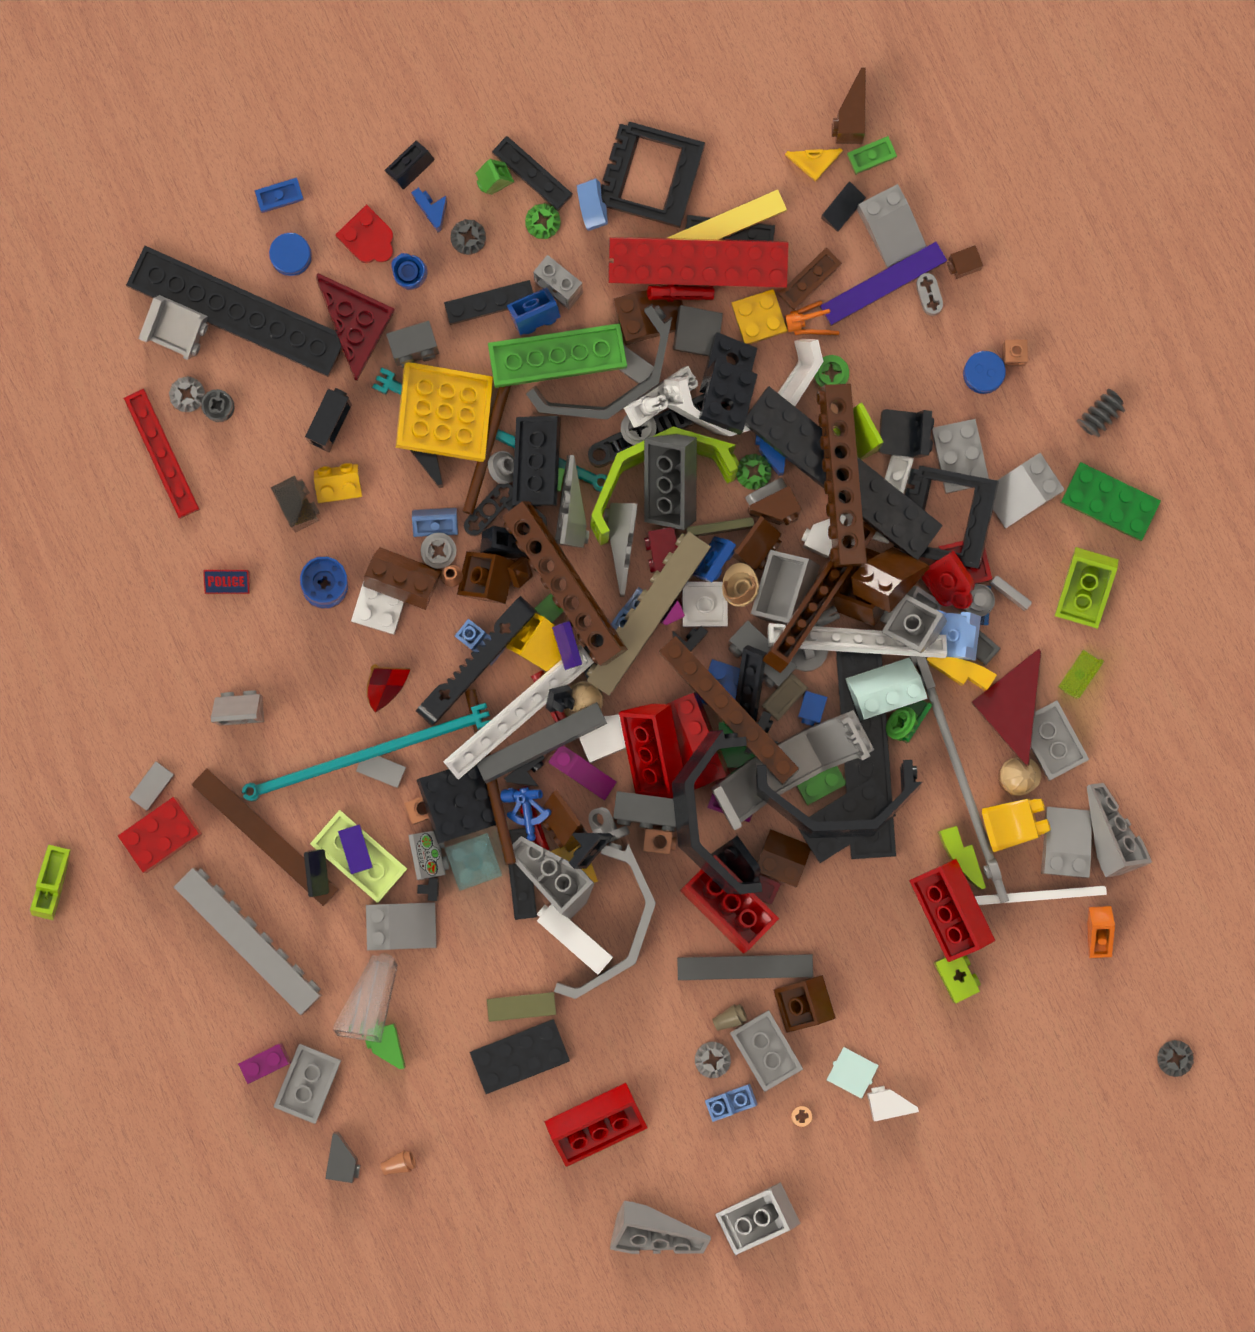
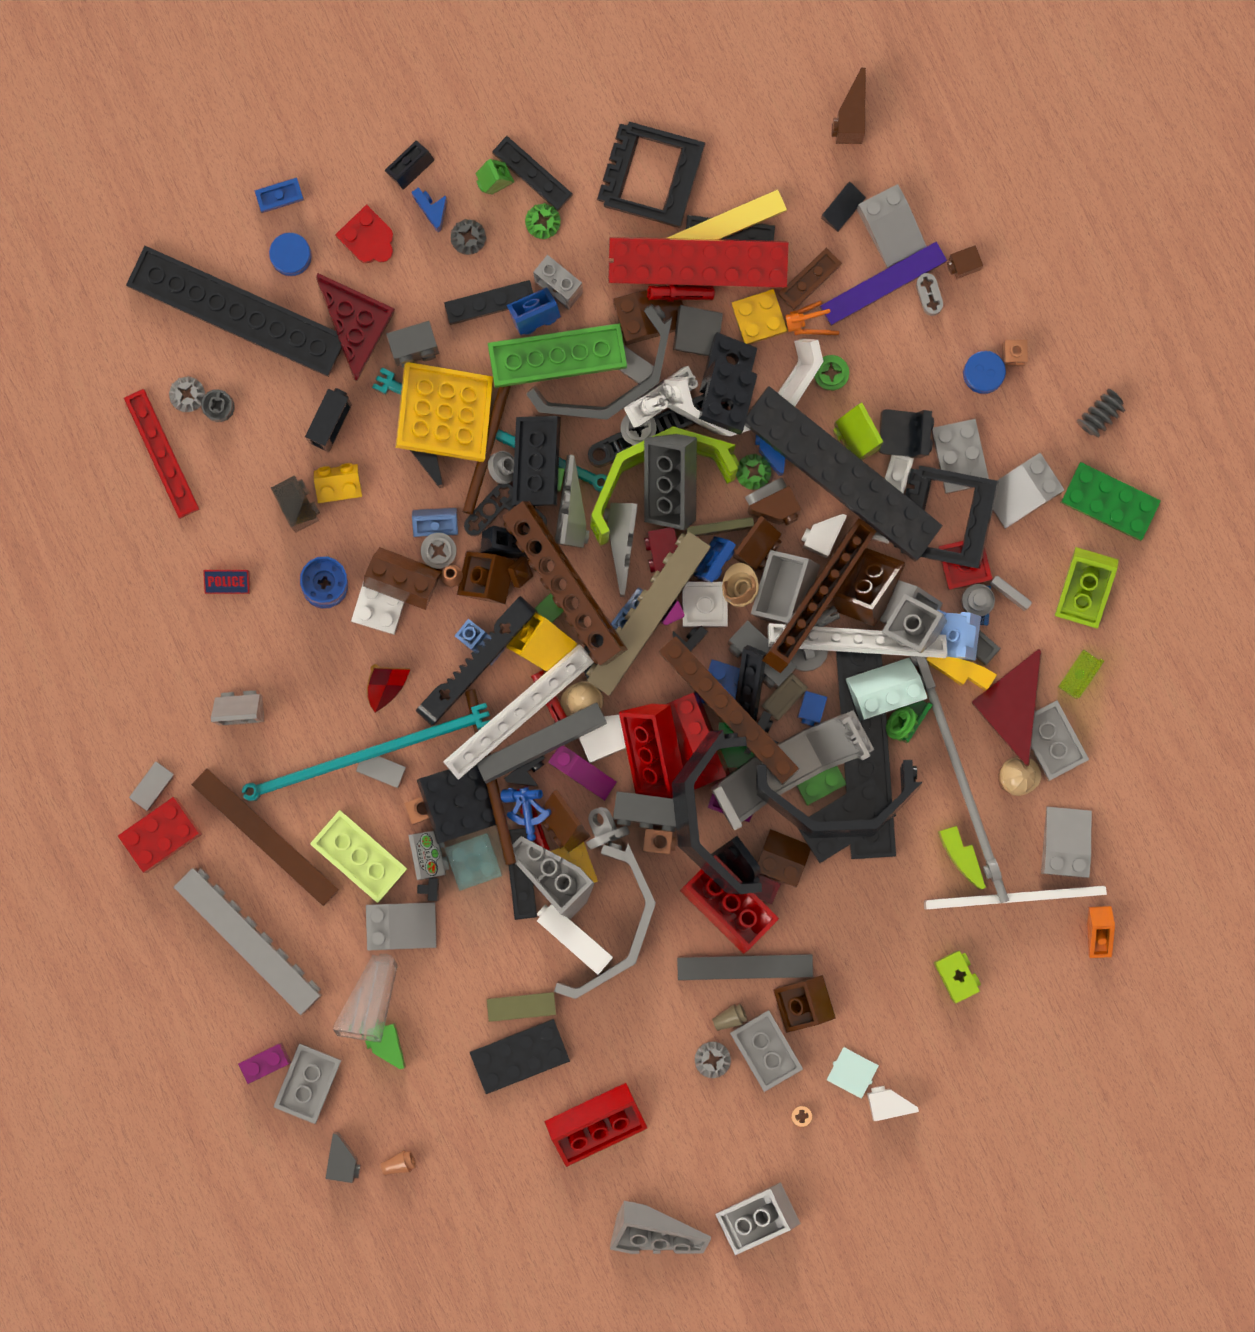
(50, 882): lime slope -> none
(174, 326): light grey panel -> none
(316, 872): black slope -> none
(355, 849): dark purple tile -> none
(409, 271): blue hair -> none
(560, 699): black tile -> none
(567, 645): dark purple tile -> none
(590, 847): black slope -> none
(591, 204): medium blue slope -> none
(731, 1102): medium blue slope -> none
(814, 162): yellow tile -> none
(852, 509): reddish brown brick -> none
(871, 155): bright green plate -> none
(887, 578): reddish brown slope -> none
(950, 582): red plate -> none
(952, 910): red slope -> none
(1014, 823): yellow hips -> none
(1114, 841): light grey wedge -> none
(1166, 1052): dark grey gear -> none

